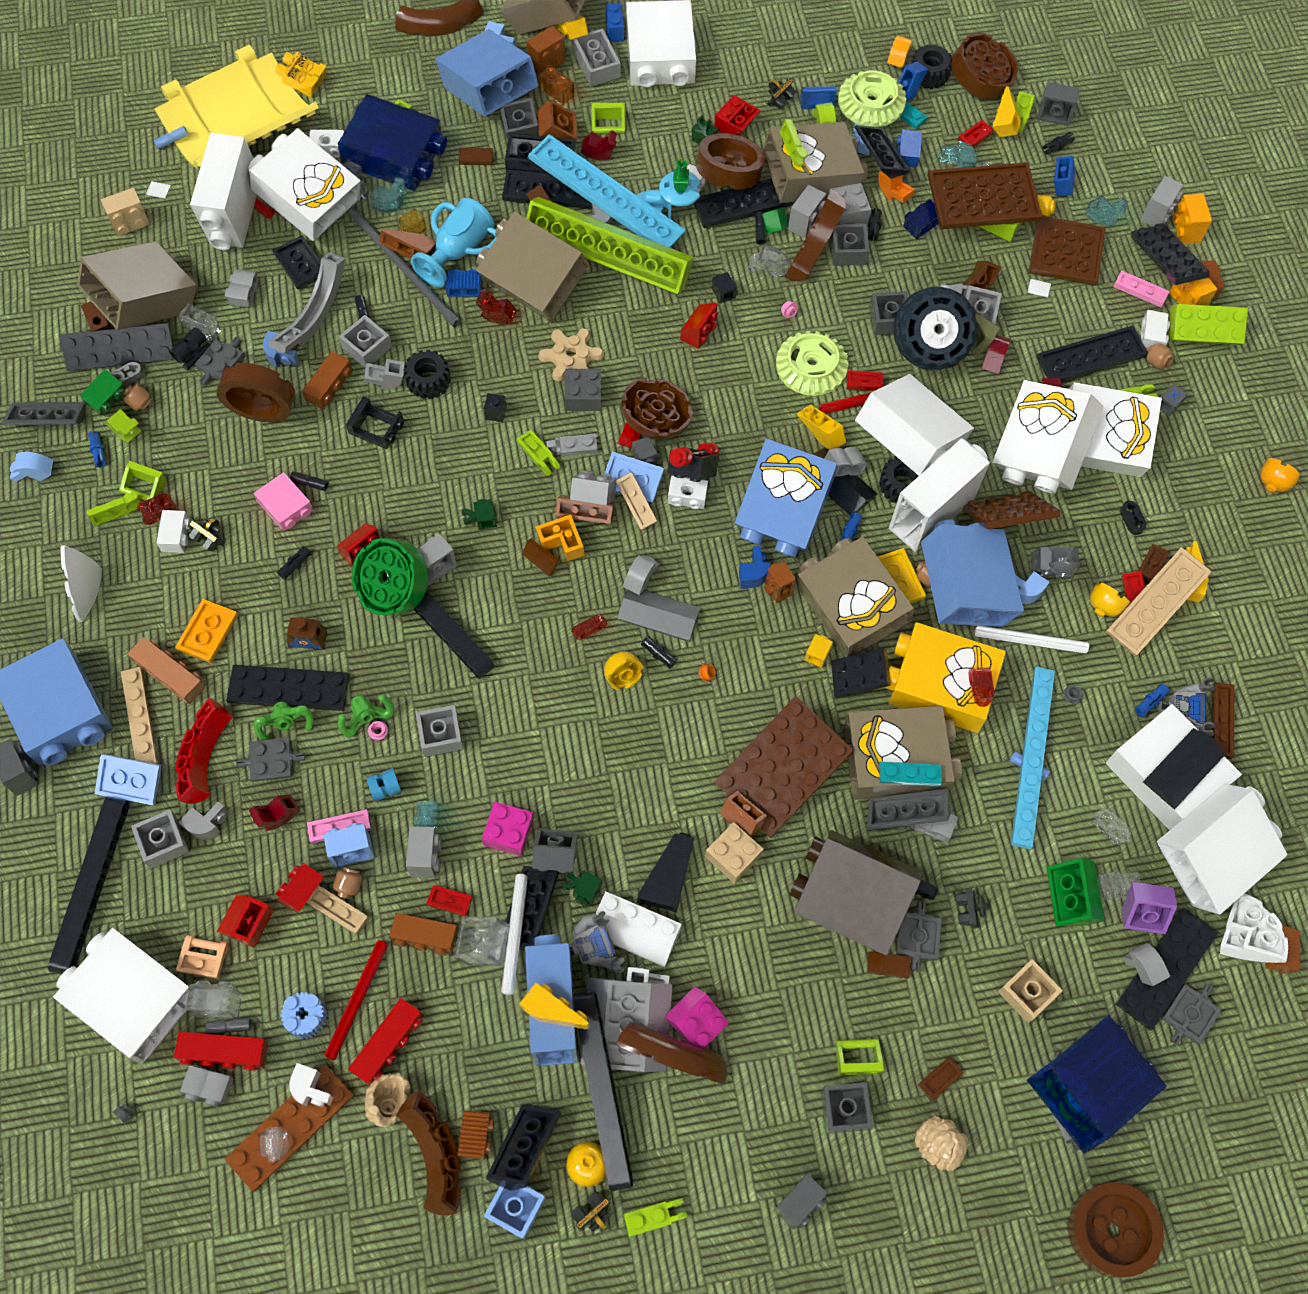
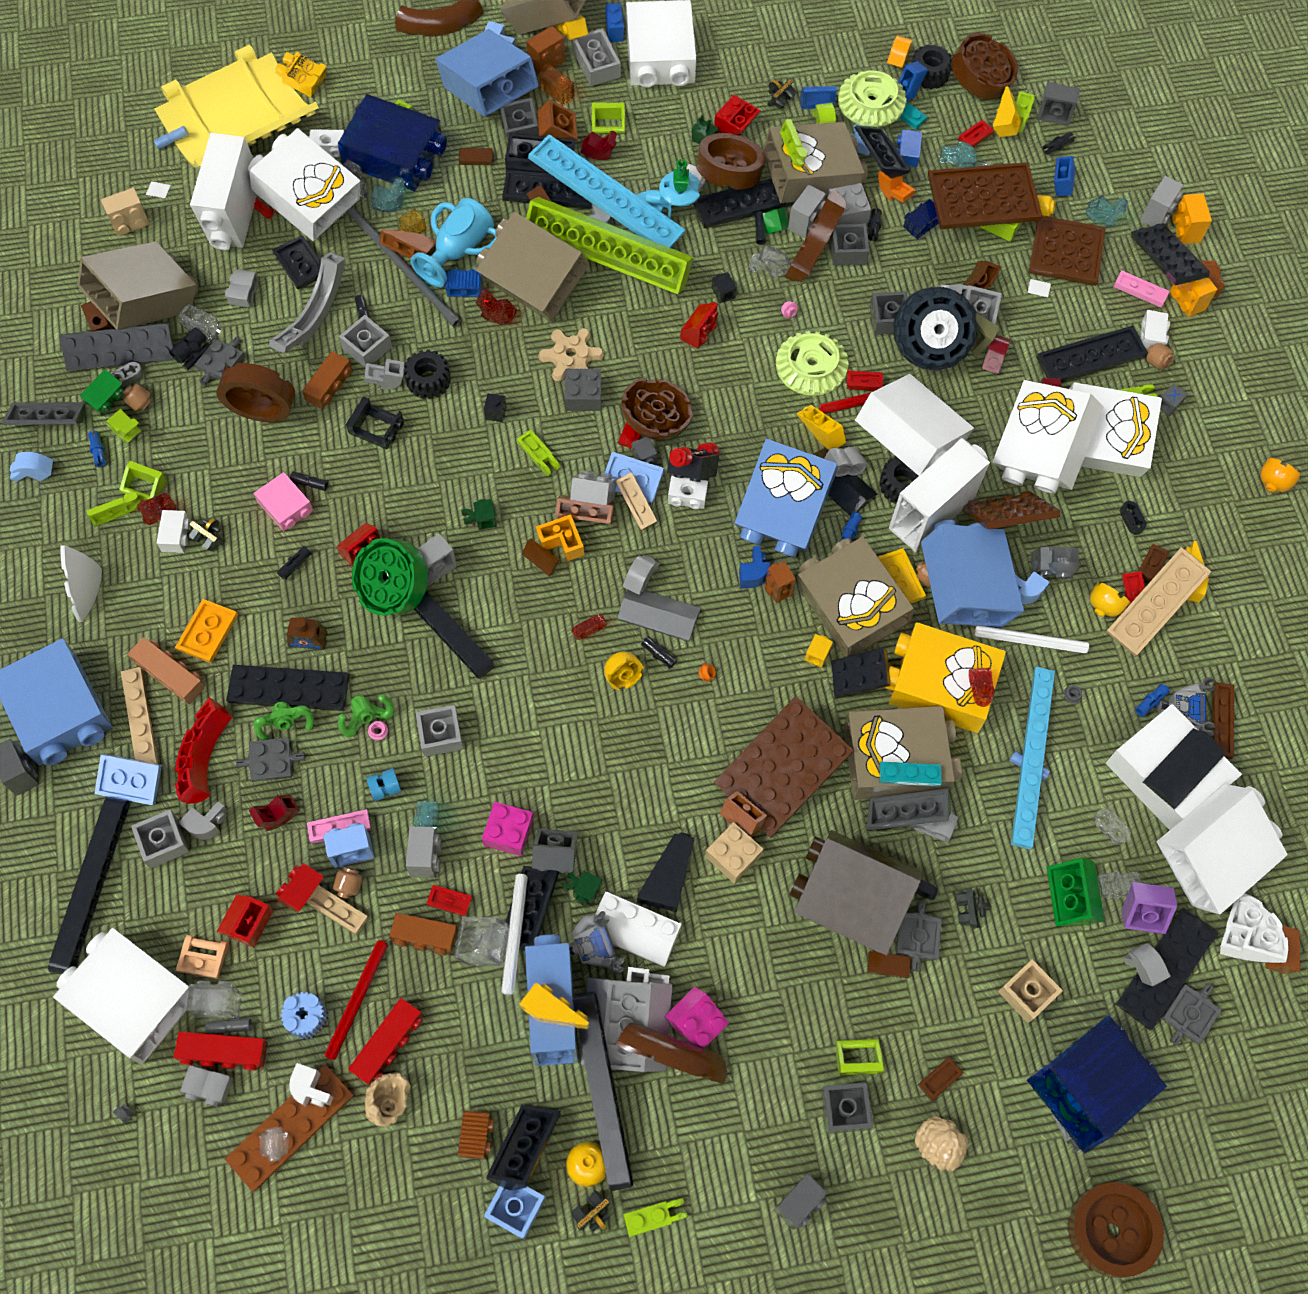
(275, 357): medium blue brick -> none
(438, 1153): reddish brown brick -> none
(573, 445): light grey hinge -> none
(1207, 324): lime brick -> none

